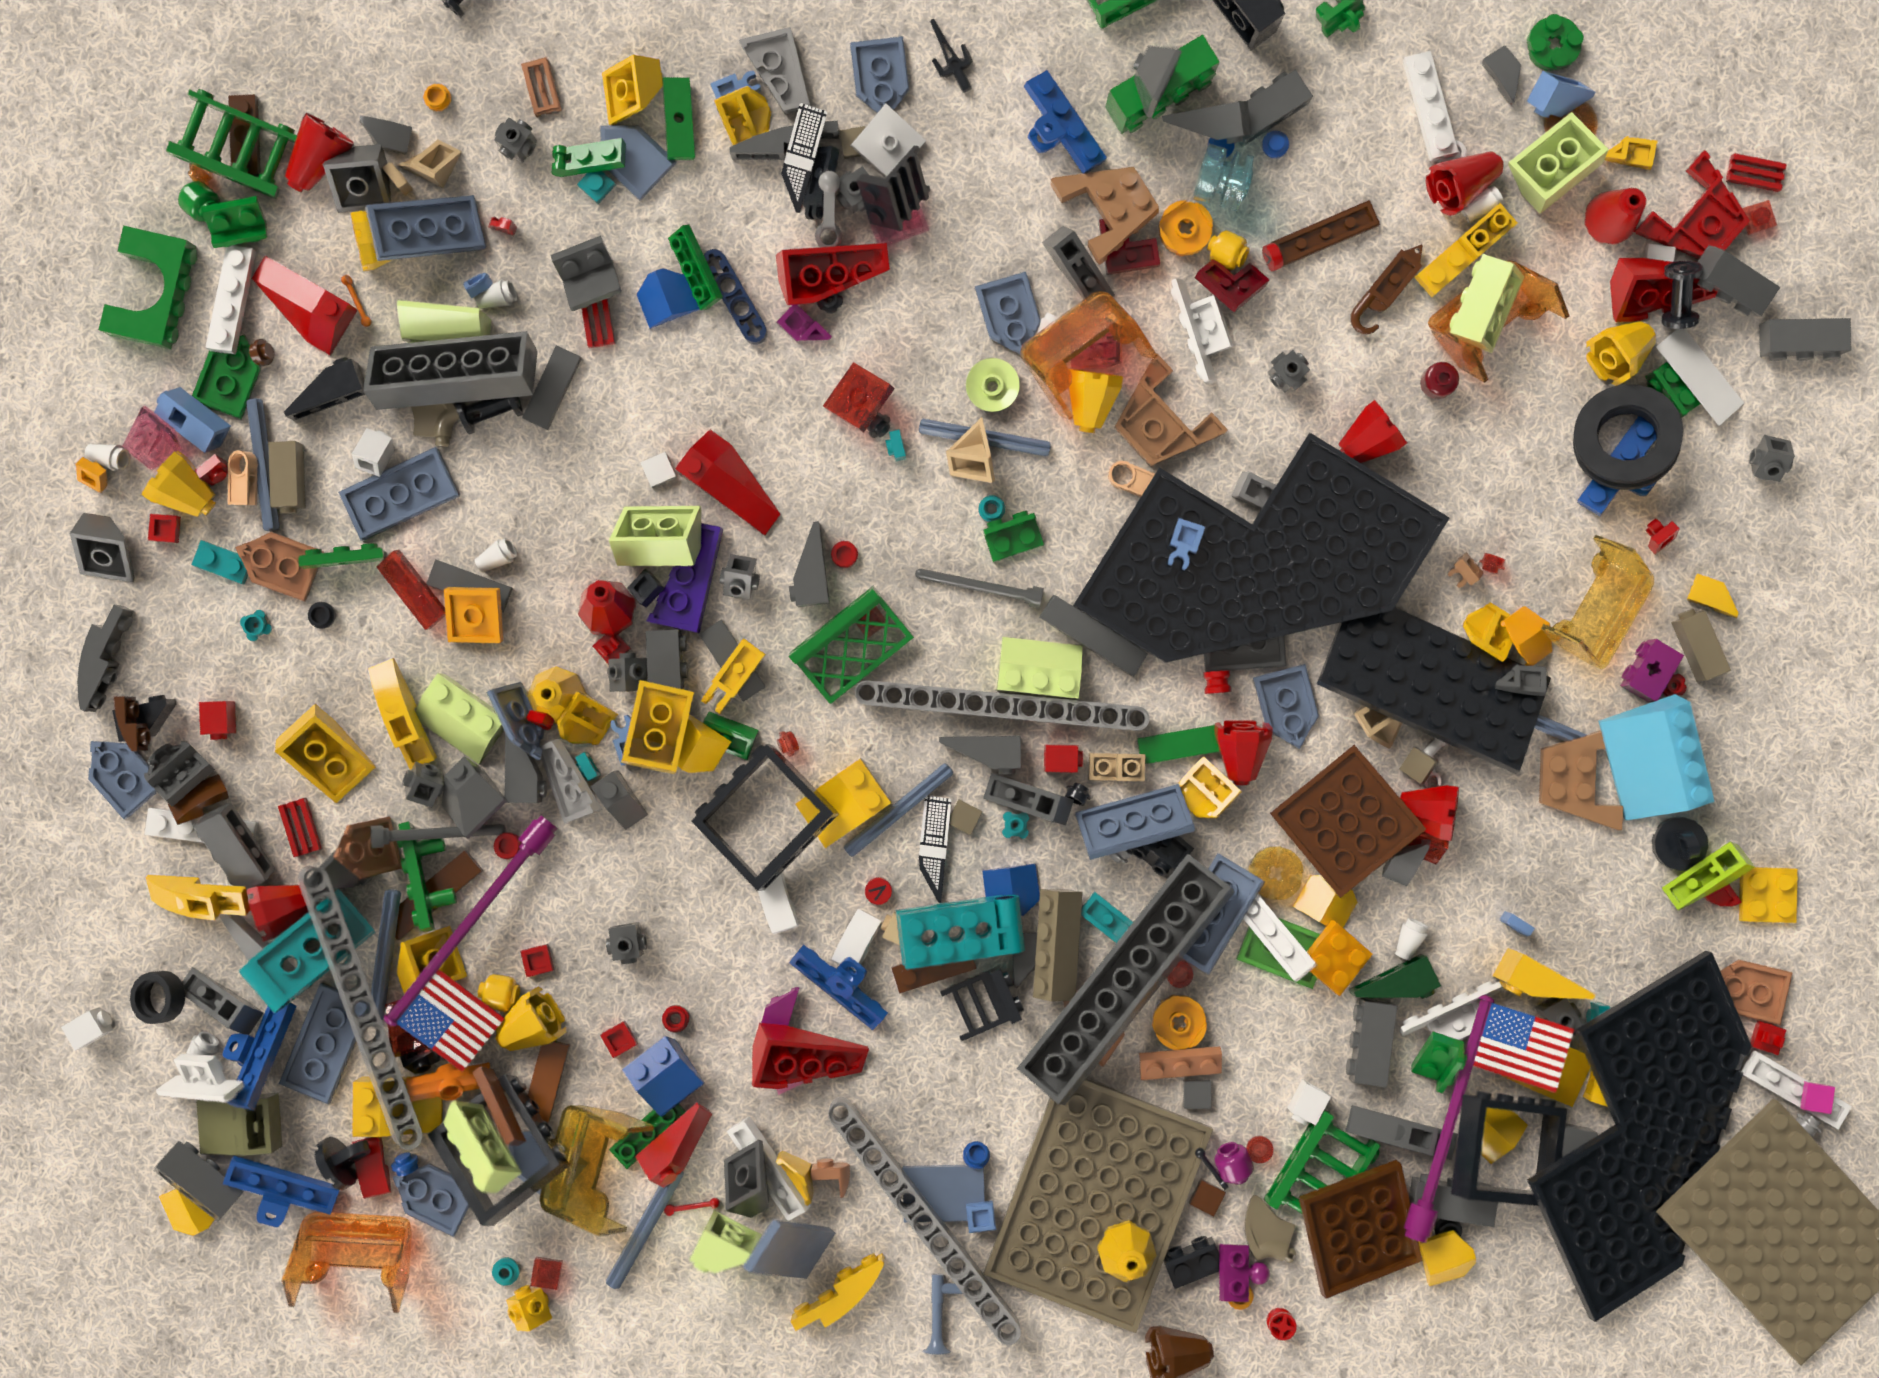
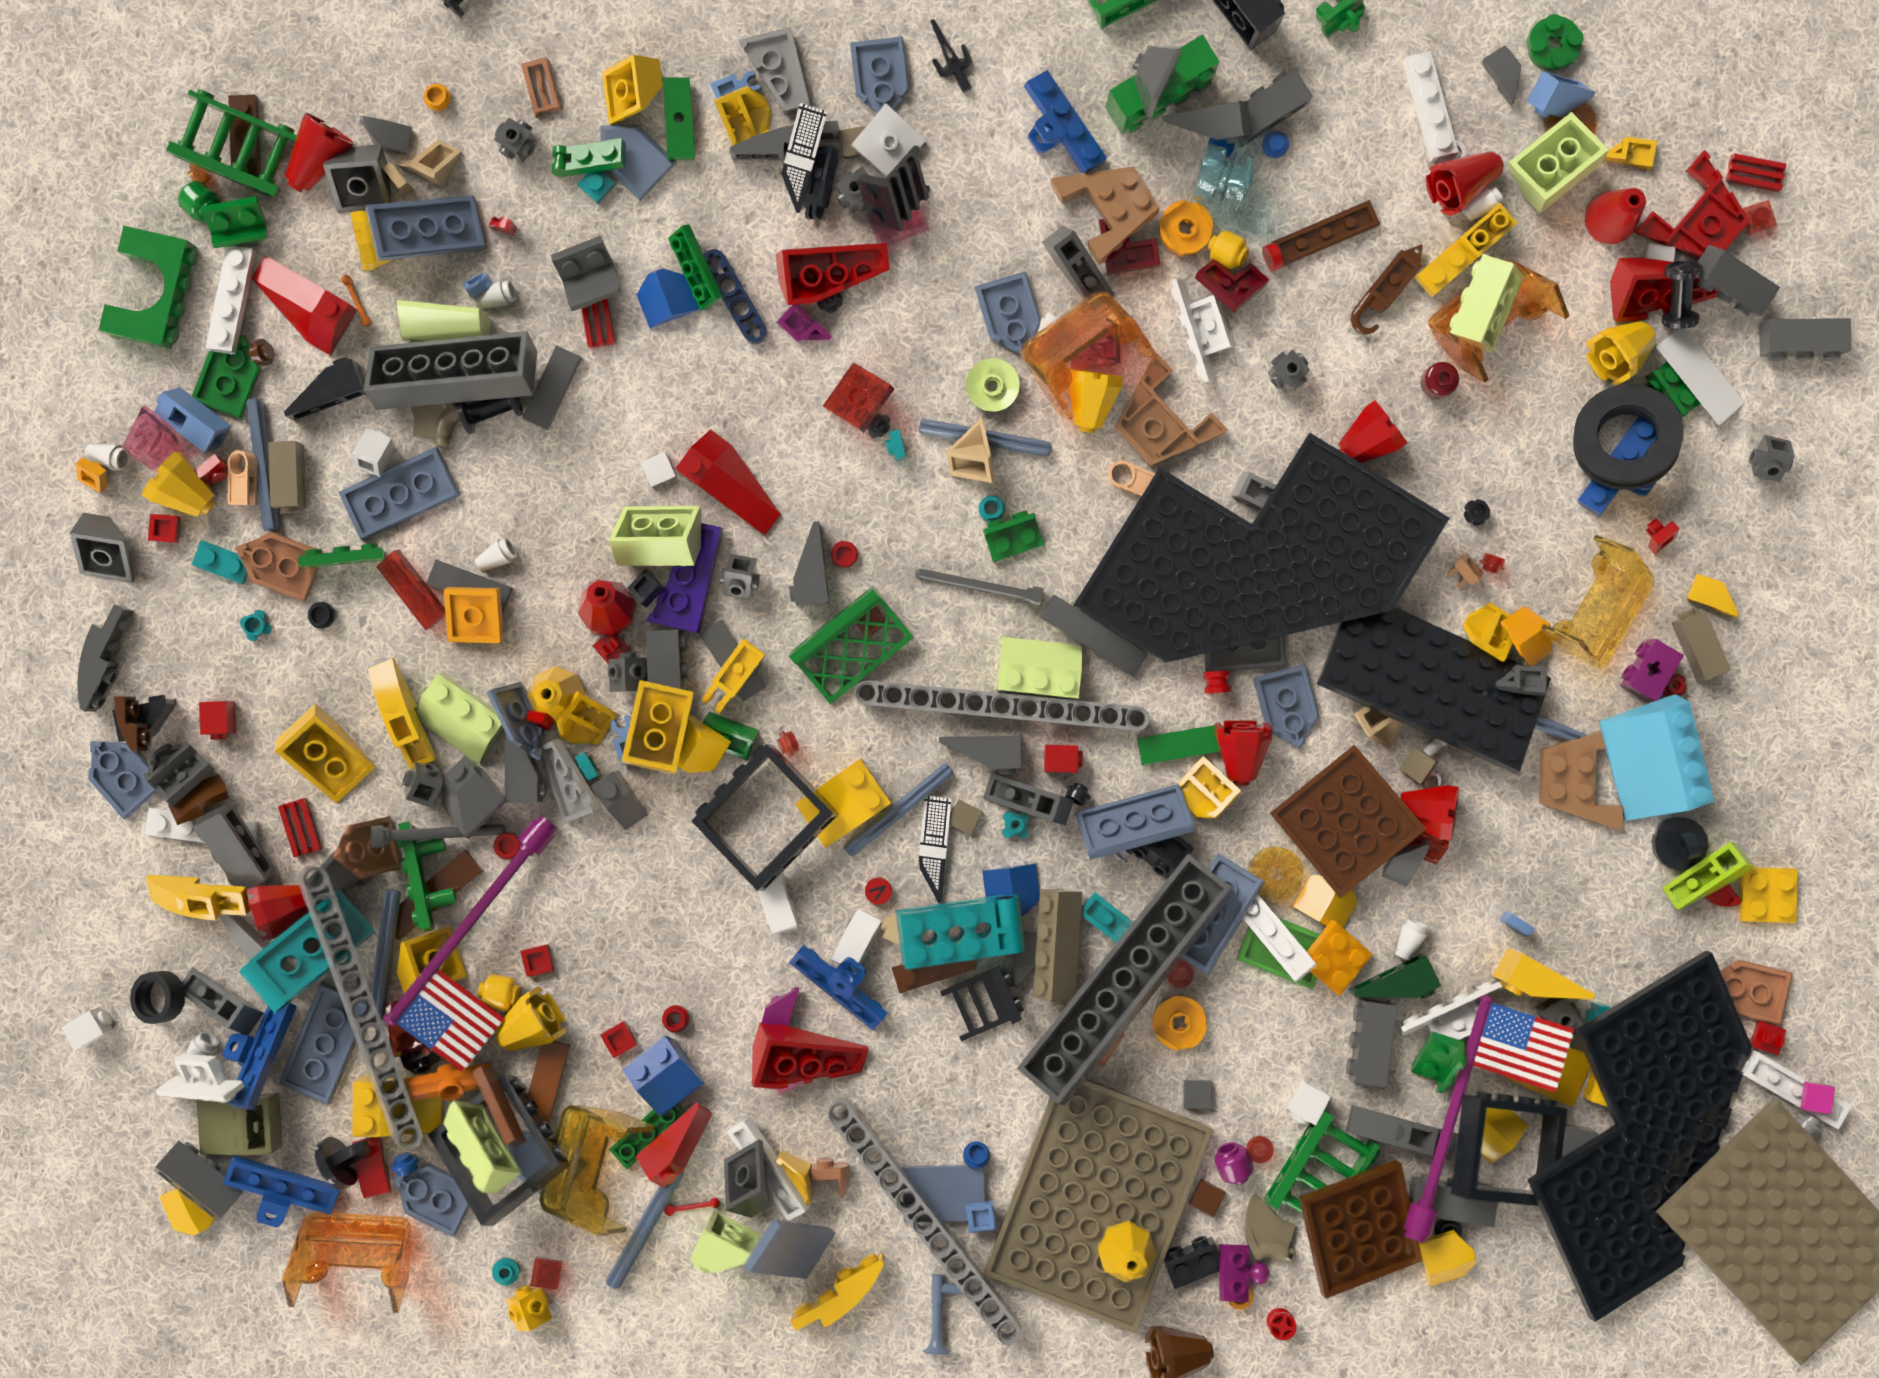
(630, 933): dark grey brick -> none
(829, 183): light grey piece -> none
(1116, 767): tan slope -> none
(1180, 1063): nougat plate -> none
(1185, 539): medium blue plate -> none
(1200, 1153): black hinge -> none
(1482, 507): none -> black plate

